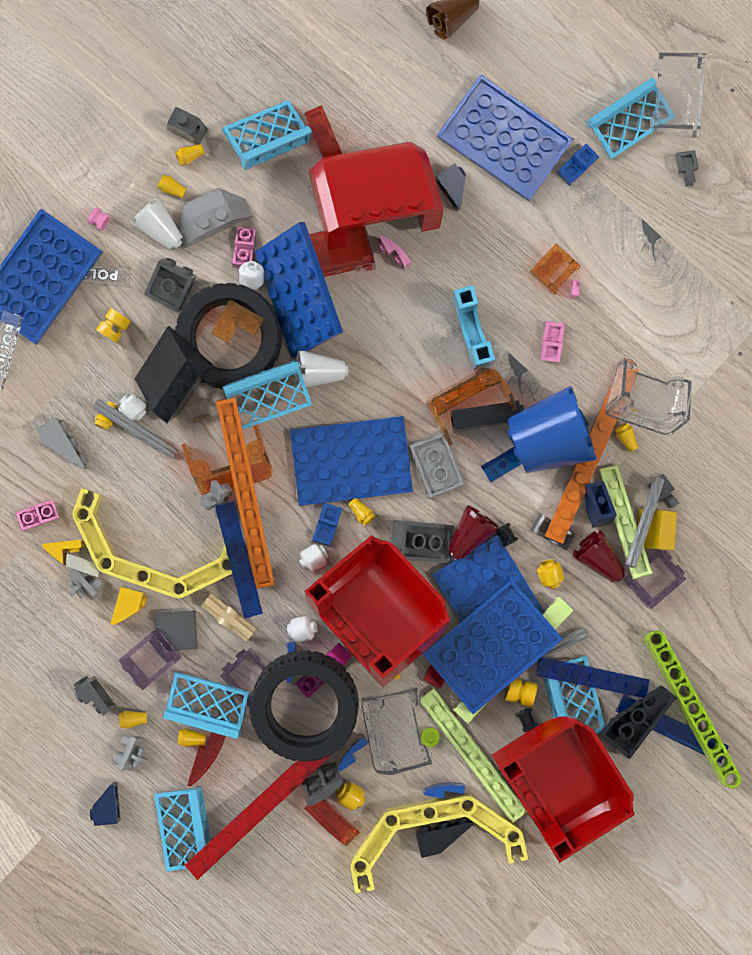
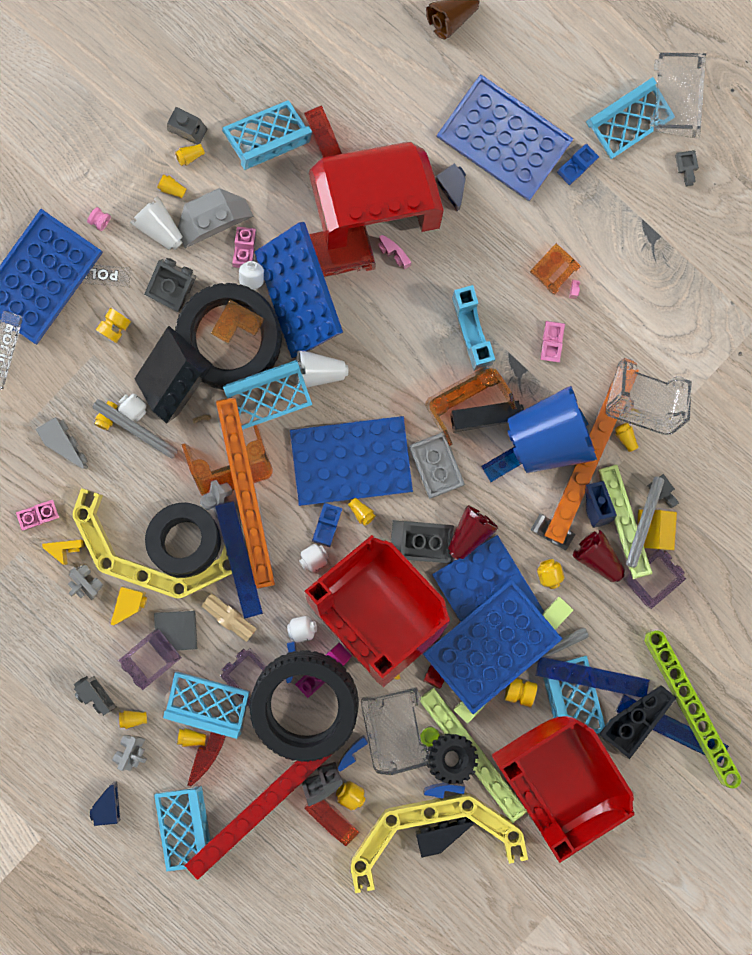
(81, 565): white sticker -> none
(160, 527): none -> black tyre
(466, 757): none -> black tyre
(511, 537): black bush -> none
(526, 719): black bush -> none

